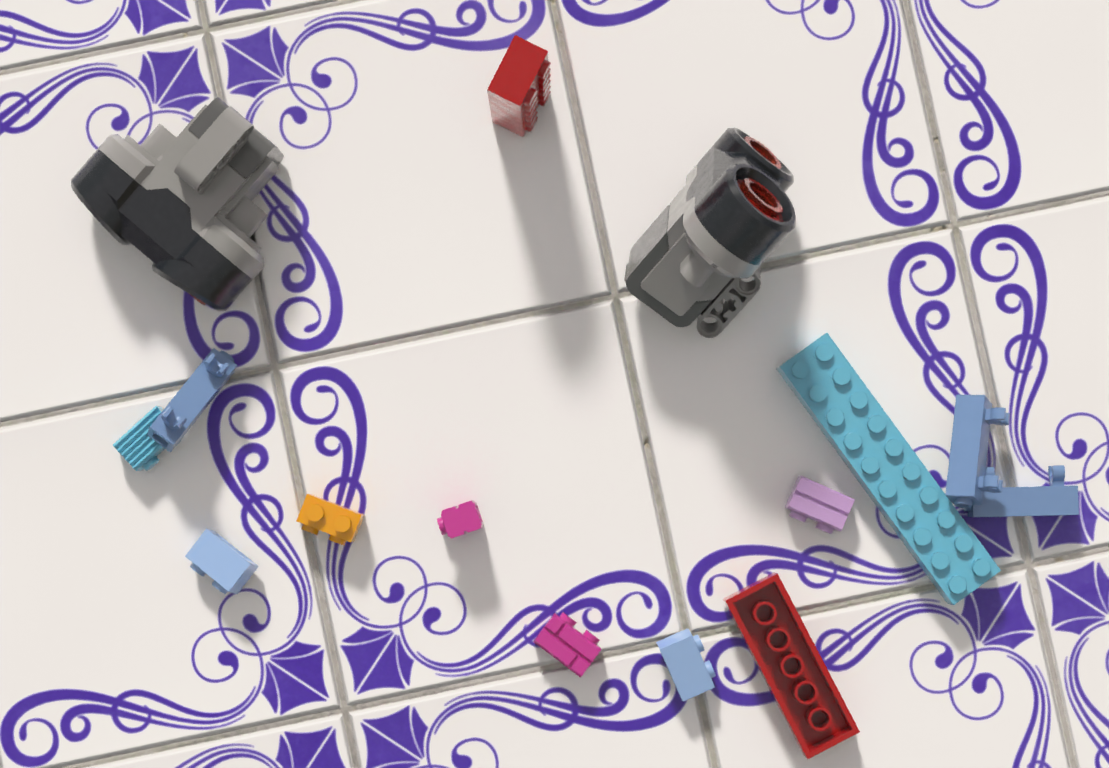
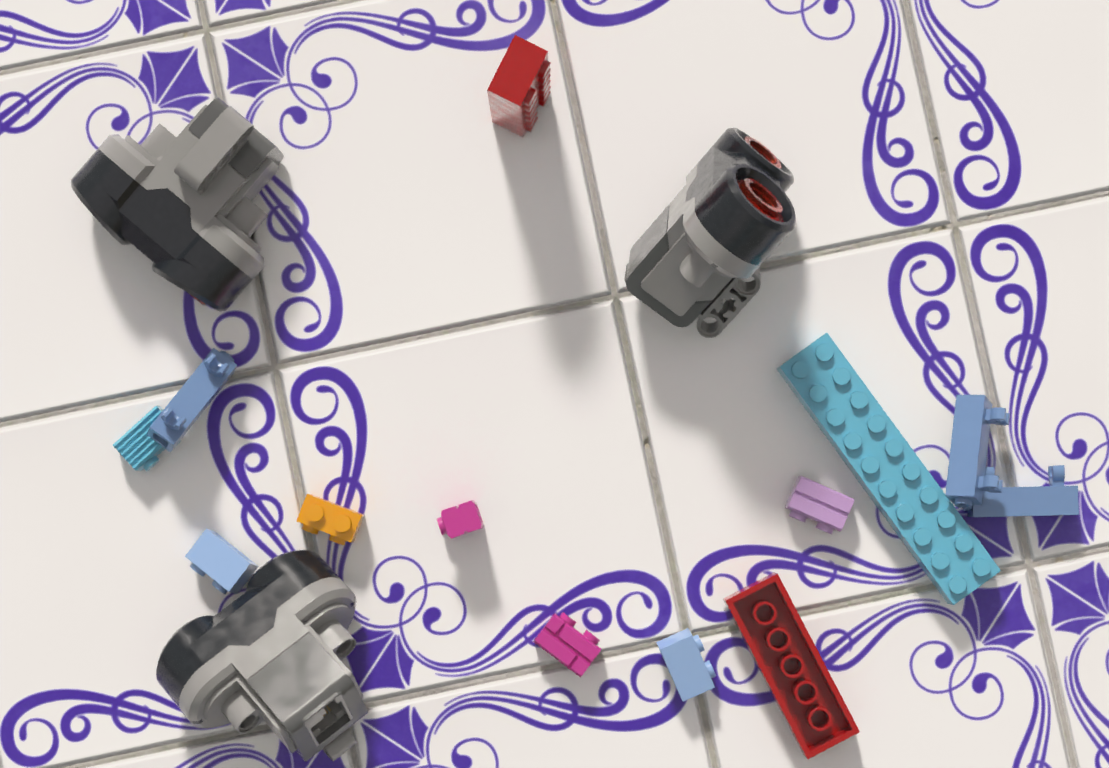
(273, 659): none -> piece

